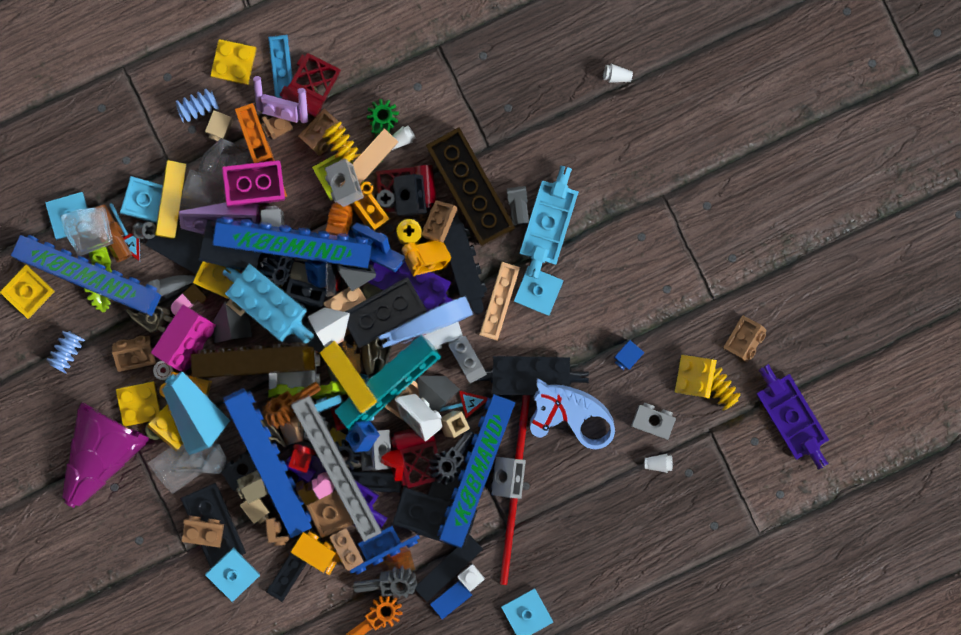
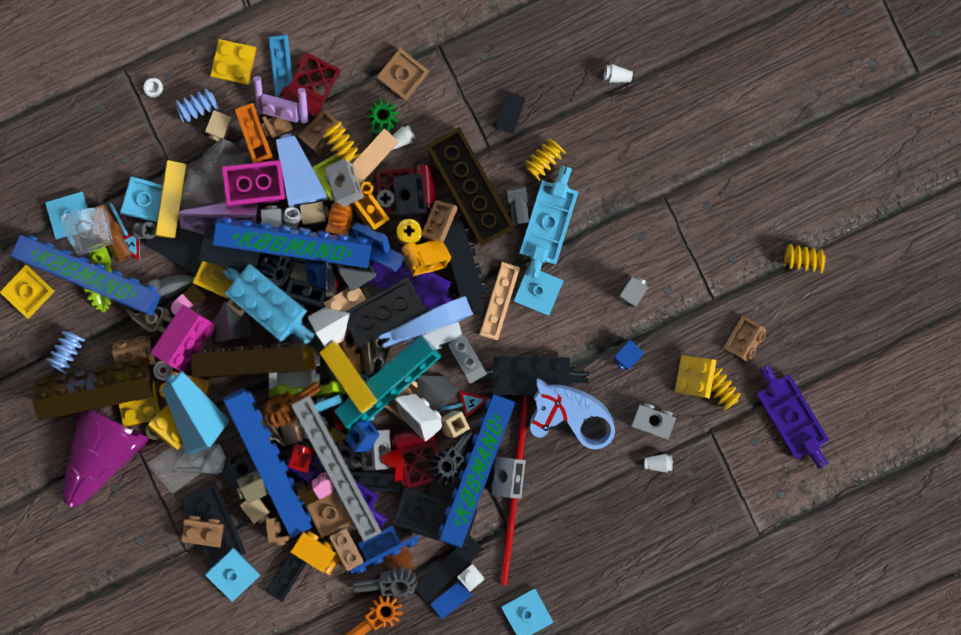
(92, 388): none -> dark brown brick
(153, 87): none -> white tile
(291, 217): none -> white cone
(299, 177): none -> light blue slope
(314, 213): none -> tan brick
(402, 74): none -> medium nougat plate
(510, 113): none -> black tile
(544, 158): none -> yellow piece
(633, 291): none -> light grey brick
(804, 258): none -> yellow piece

